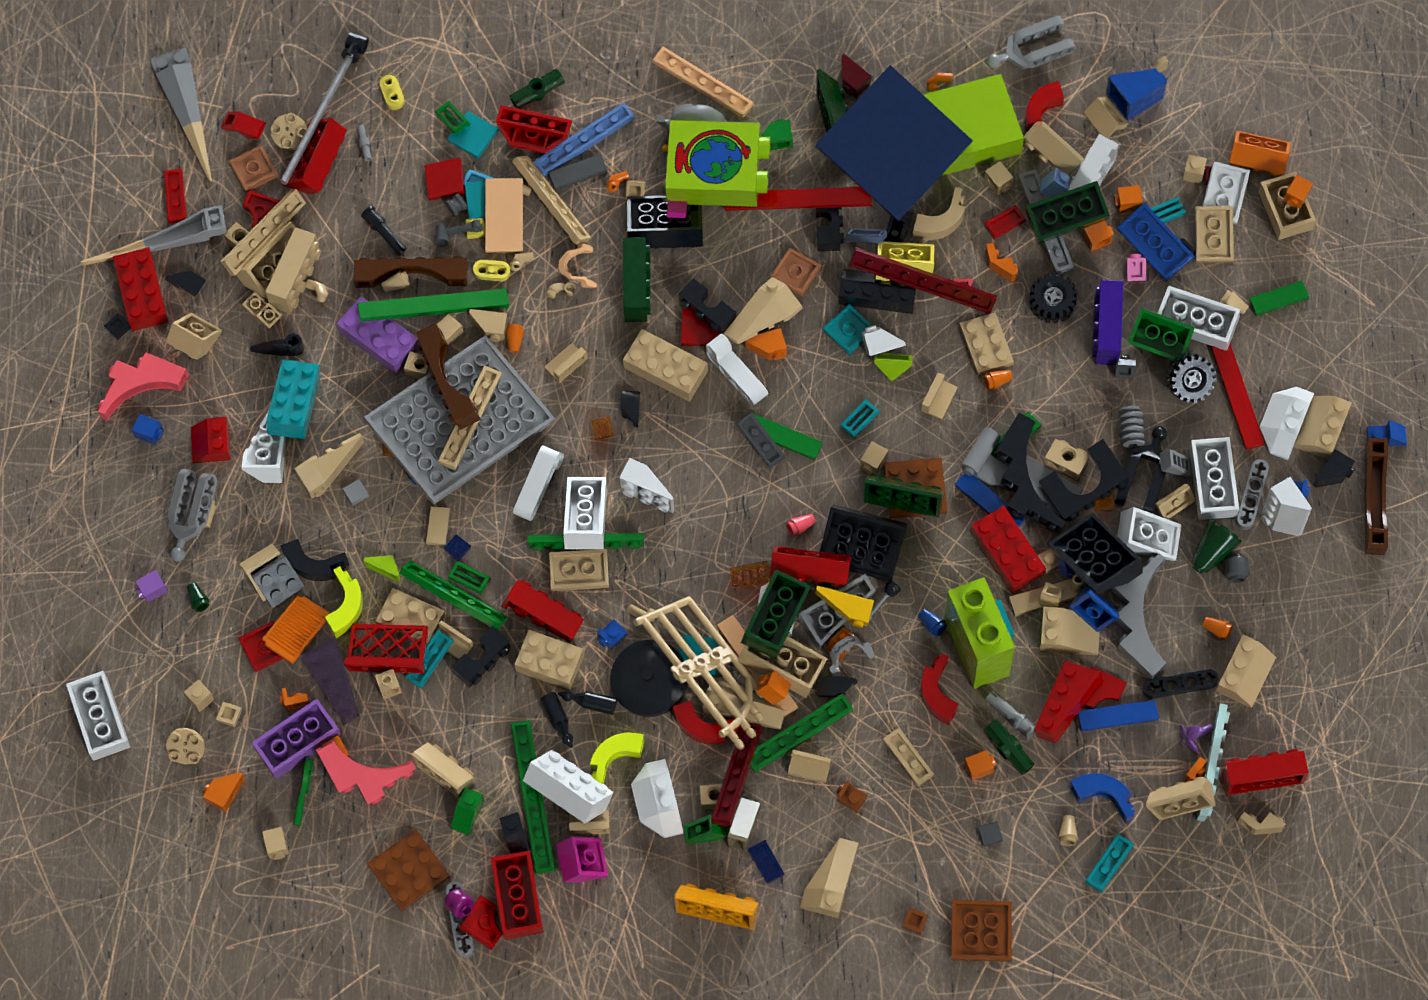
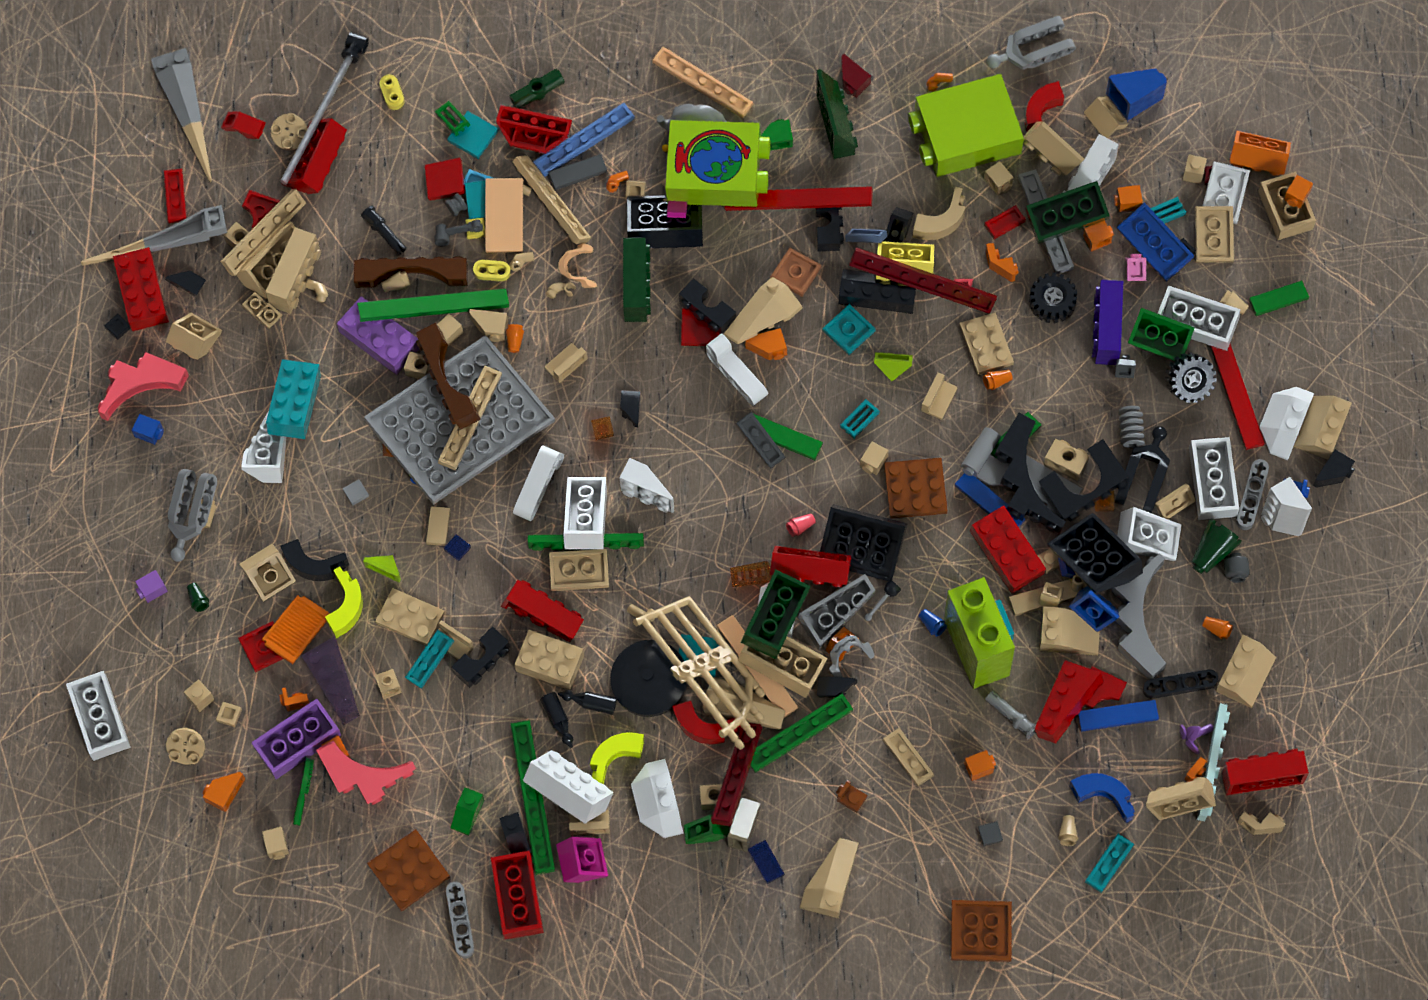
(211, 440): red slope -> none
(253, 168): nougat tile -> none
(278, 581): dark grey plate -> none
(280, 347): black piece -> none
(319, 473): tan wedge -> none
(364, 143): light grey bar -> none
(382, 663): red fence -> none
(443, 769): tan slope -> none
(453, 595): green plate -> none
(459, 903): magenta piece -> none
(481, 923): red tile -> none
(483, 585): green tile -> none
(611, 634): blue bracket -> none
(665, 365): tan brick -> none
(716, 907): light orange slope -> none
(773, 687): orange brick -> none
(809, 766): tan panel -> none
(850, 607): yellow slope -> none
(878, 340): white slope -> none
(893, 143): dark blue tile -> none
(903, 495): dark green slope -> none
(915, 921): dark orange plate -> none
(935, 702): red arch -> none
(1009, 747): dark green piece -> none
(1055, 183): light blue brick -> none
(1161, 65): tan tile -> none
(1175, 463): light grey slope -> none
(1375, 496): reddish brown arch -> none
(1392, 431): blue slope -> none

